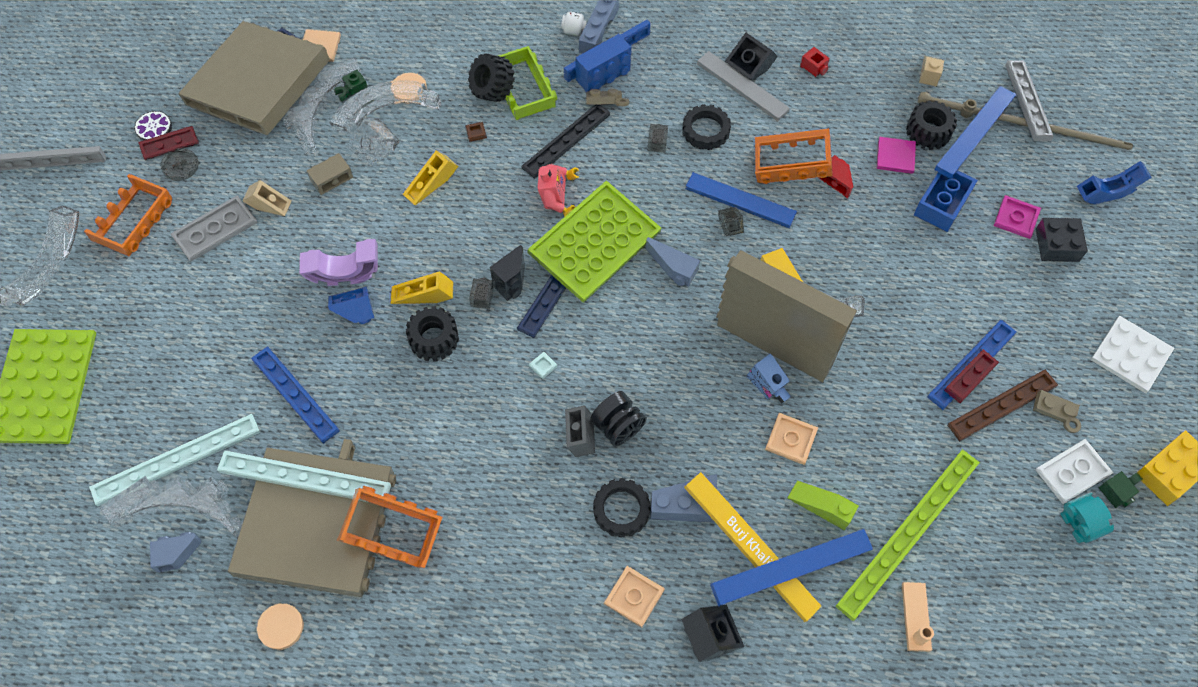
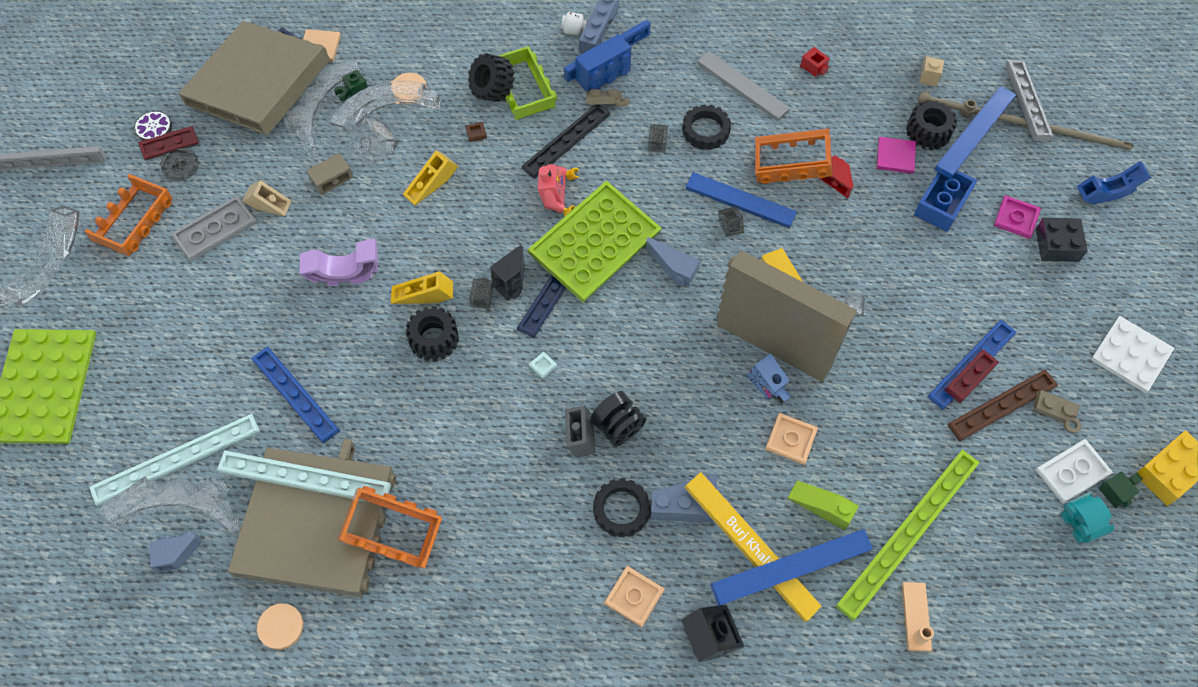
(352, 305): blue slope -> none
(751, 57): black slope -> none

